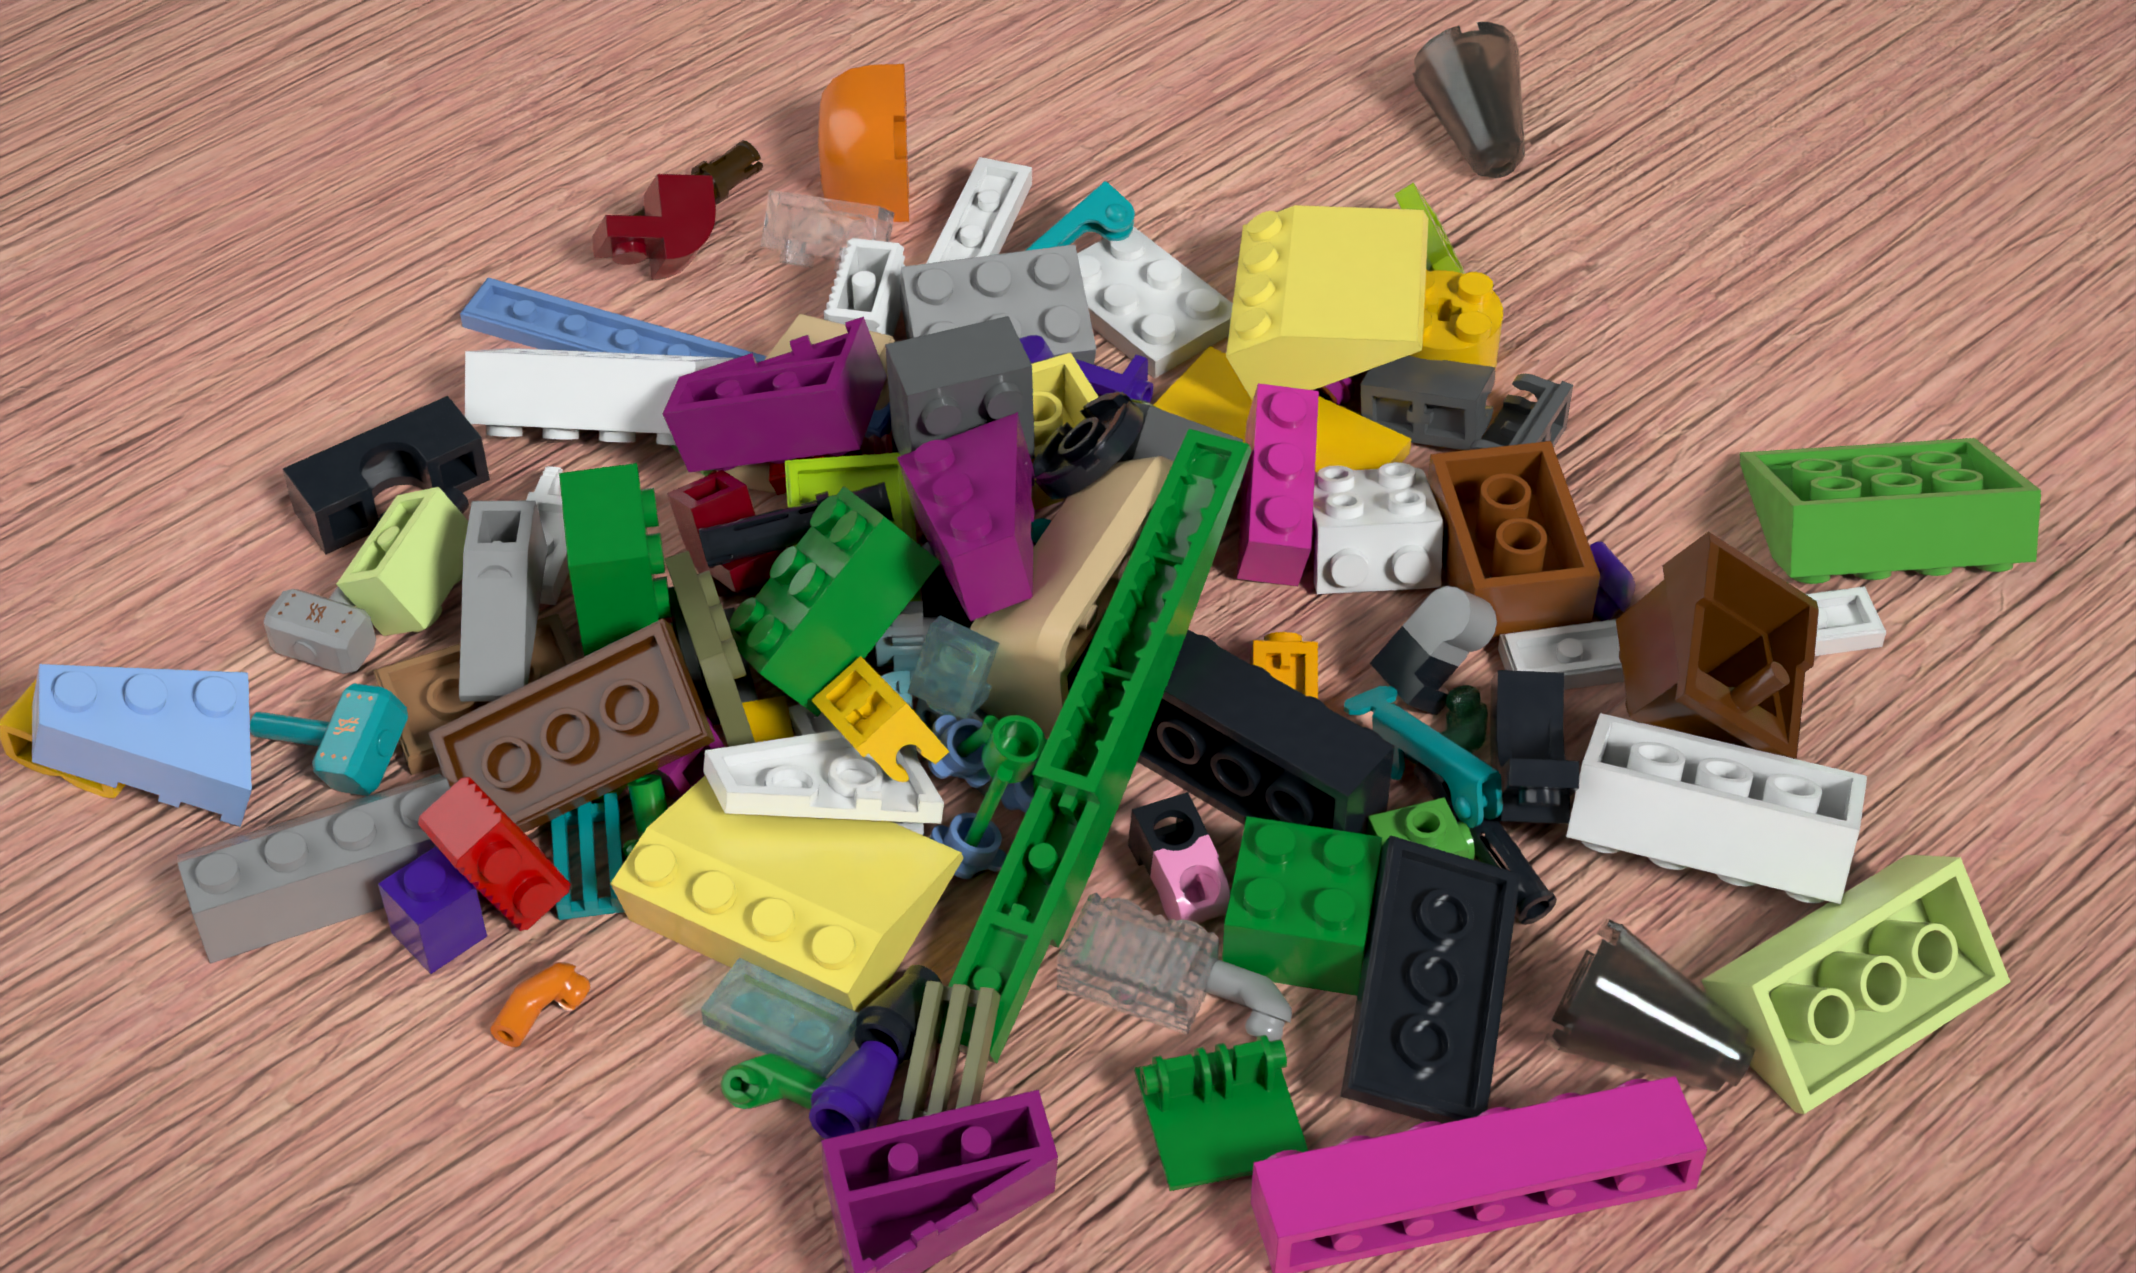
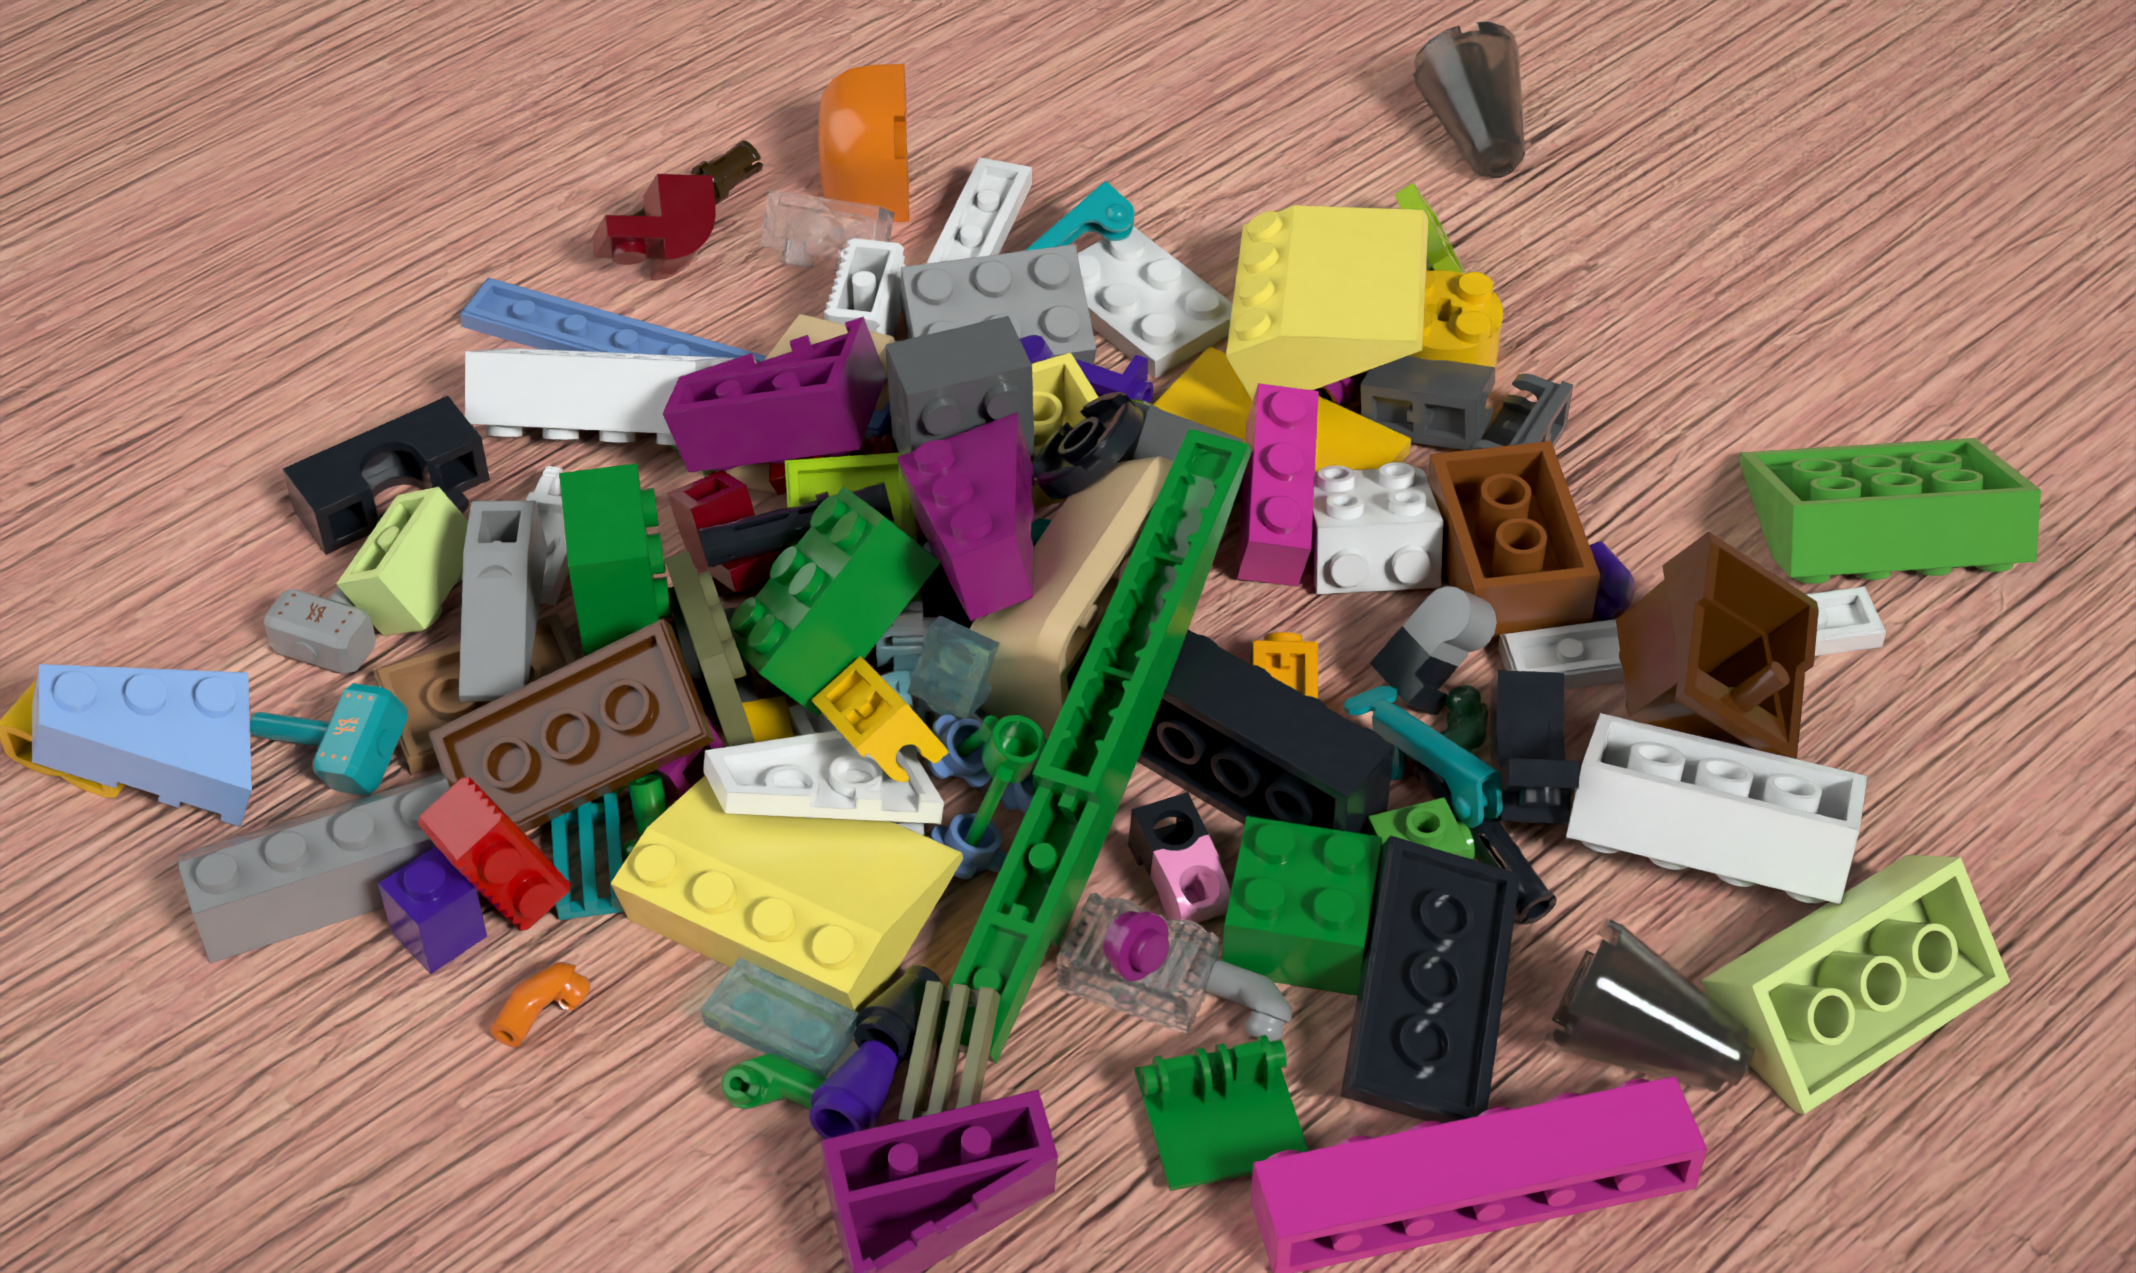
(1136, 944): none -> magenta plate

